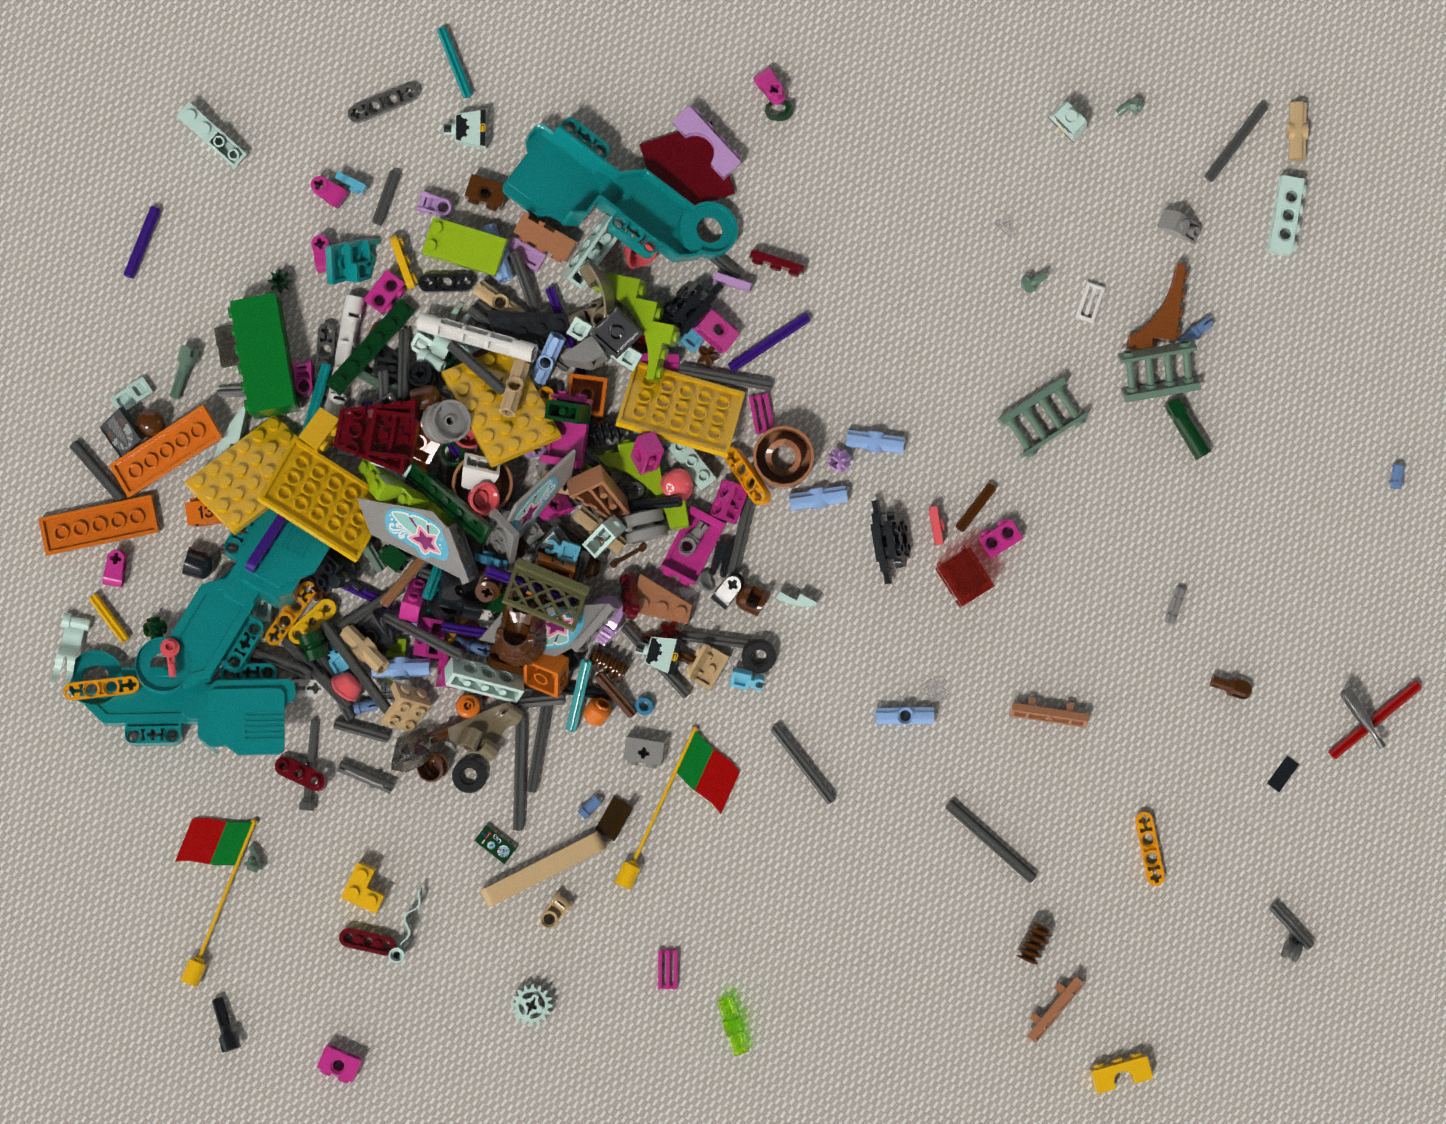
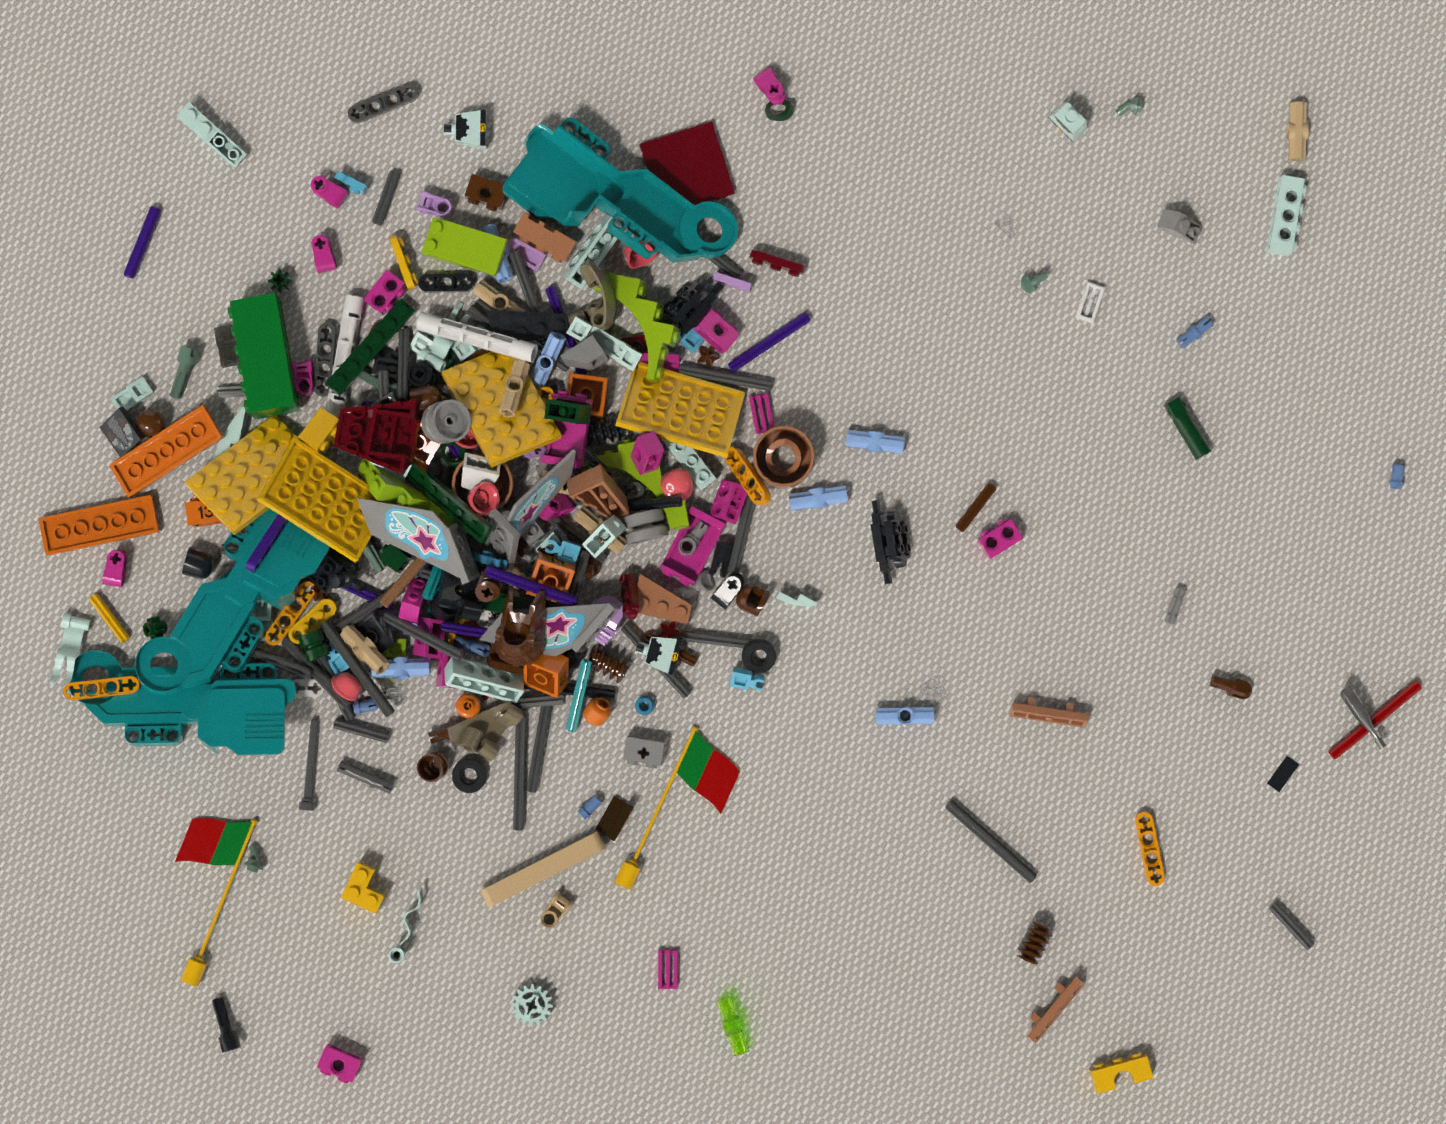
(95, 468): dark grey axle -> none
(170, 649): coral plate -> none
(307, 777): dark red plate -> none
(318, 392): teal axle -> none
(350, 260): teal slope -> none
(359, 937): dark red plate -> none
(408, 707): tan bracket -> none
(411, 751): clear smoke slope -> none
(454, 62): teal axle -> none
(475, 366): dark grey axle -> none
(495, 844): dark green tile -> none
(554, 582): olive fence -> none
(615, 694): reddish brown axle -> none
(616, 332): black tile -> none
(642, 548): reddish brown hinge -> none
(690, 124): lavender arch -> none
(707, 666): tan bracket -> none
(803, 764): dark grey axle -> none
(839, 460): lavender gear -> none
(936, 525): coral plate -> none
(964, 577): clear red container -> none
(1026, 410): sand green fence -> none
(1165, 322): dark orange arch -> none
(1169, 386): sand green fence -> none
(1236, 142): dark grey axle -> none
(1291, 950): dark grey wheel -> none

